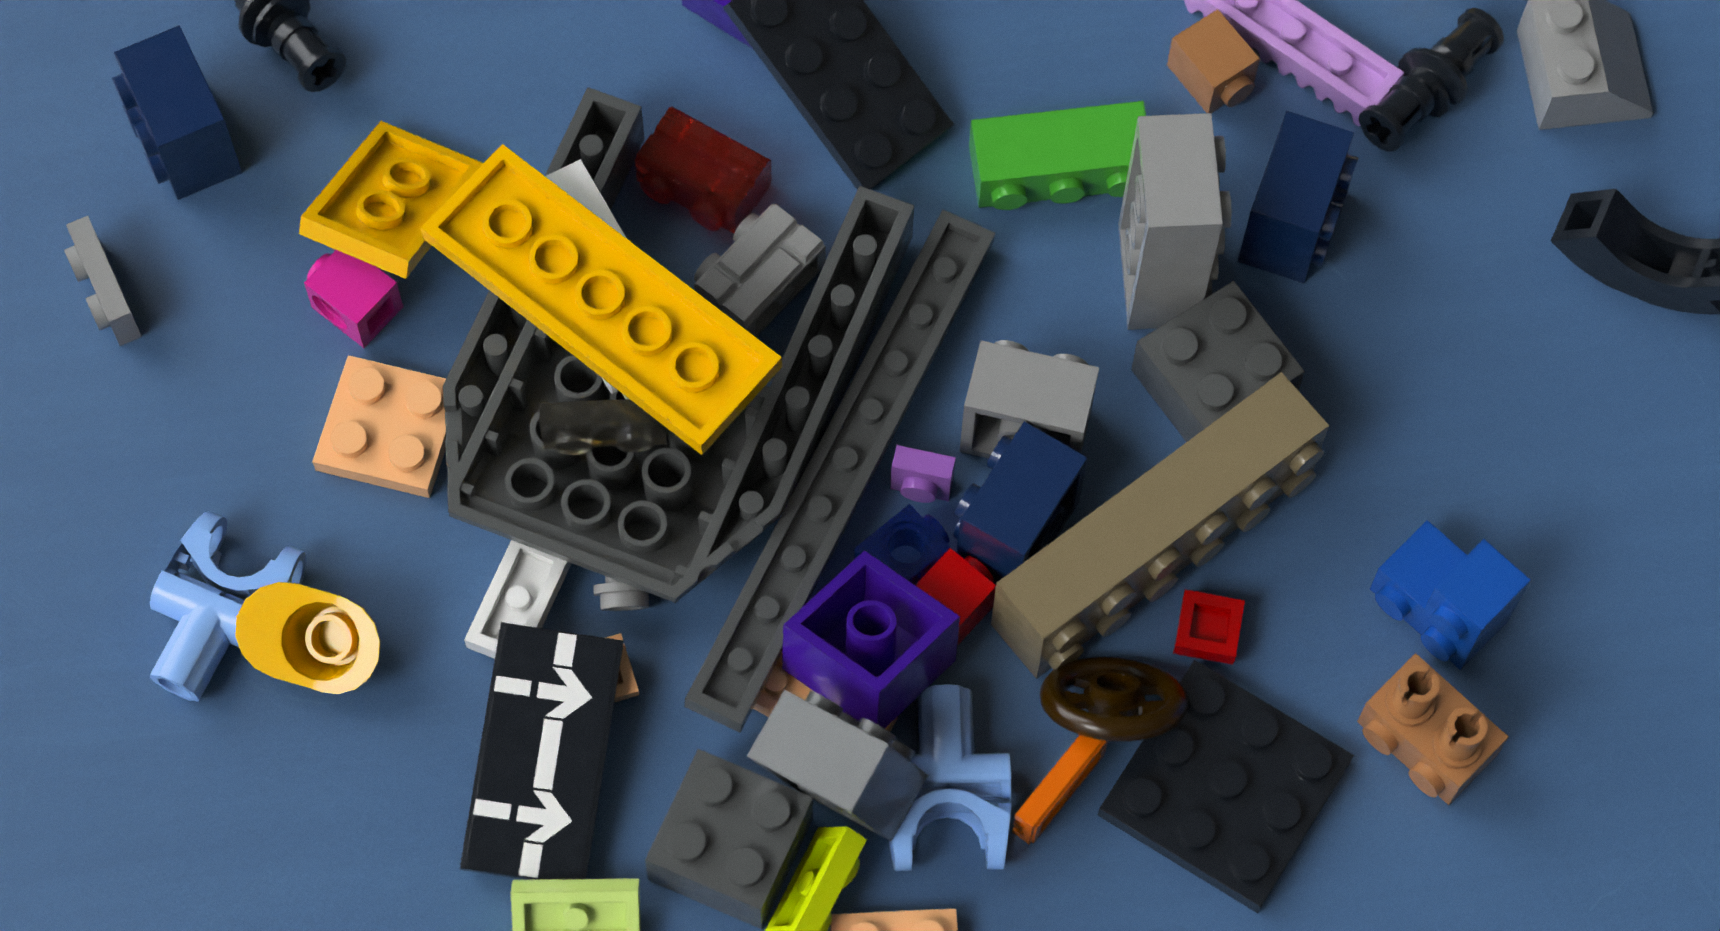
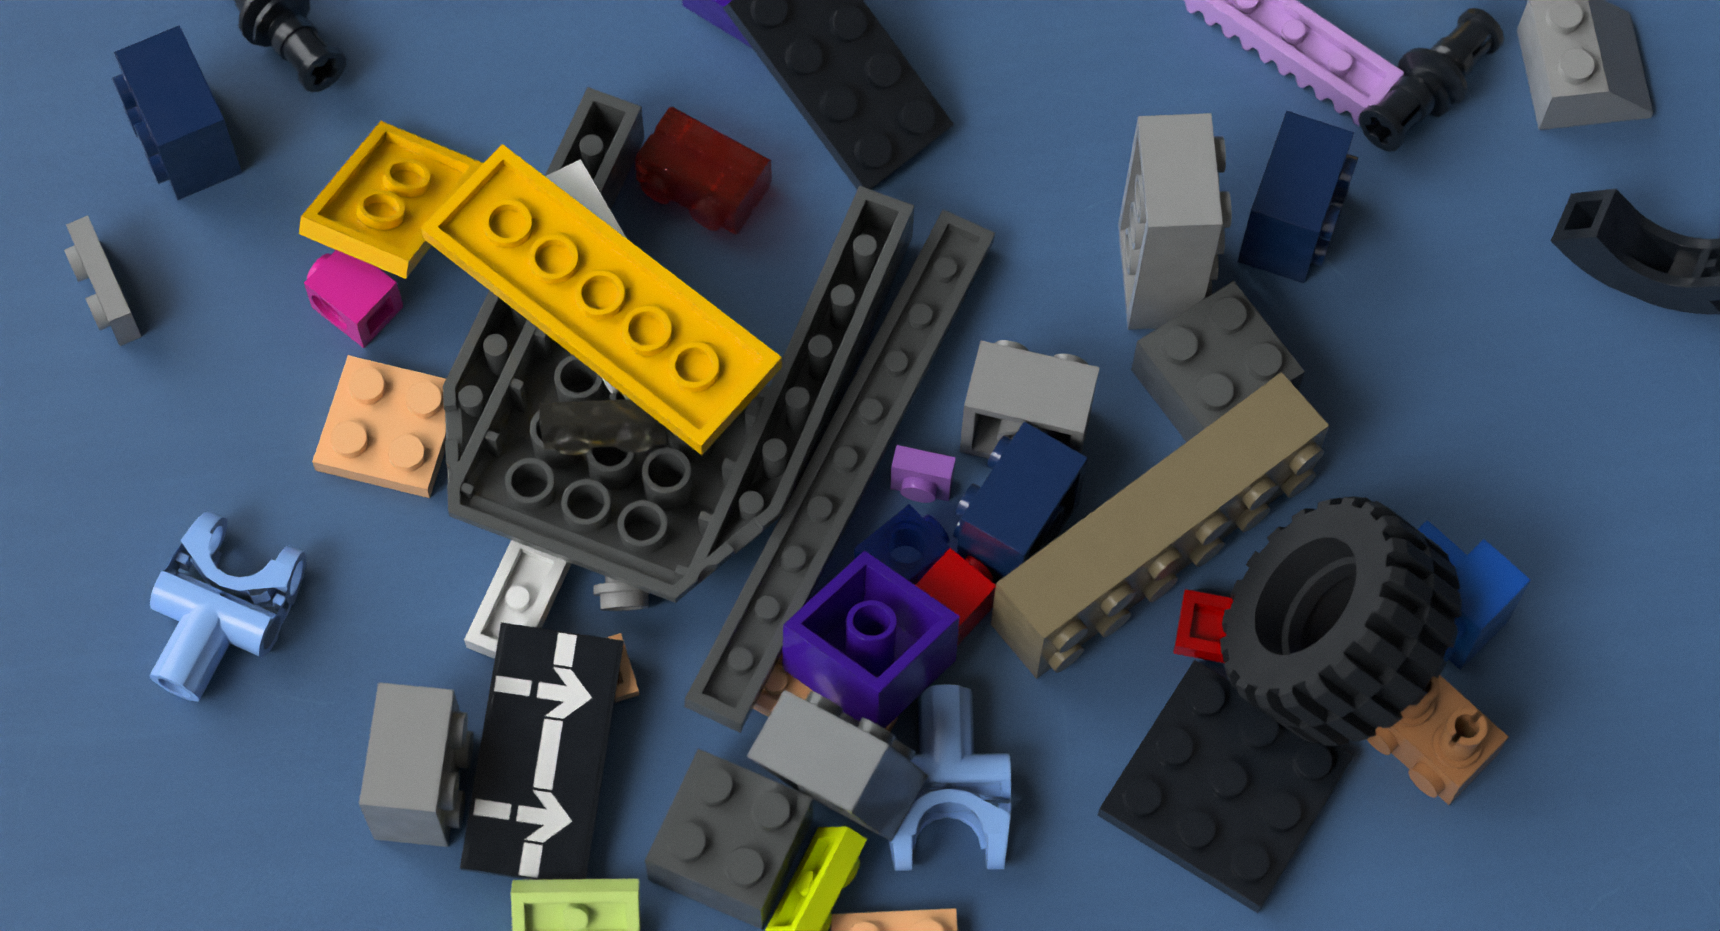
(308, 637): yellow piece -> none
(415, 765): none -> light grey brick
(761, 269): light grey brick -> none
(1053, 154): bright green brick -> none
(1058, 787): orange tile -> none
(1113, 697): dark brown plate -> none
(1213, 62): medium nougat brick -> none
(1341, 621): none -> black tyre

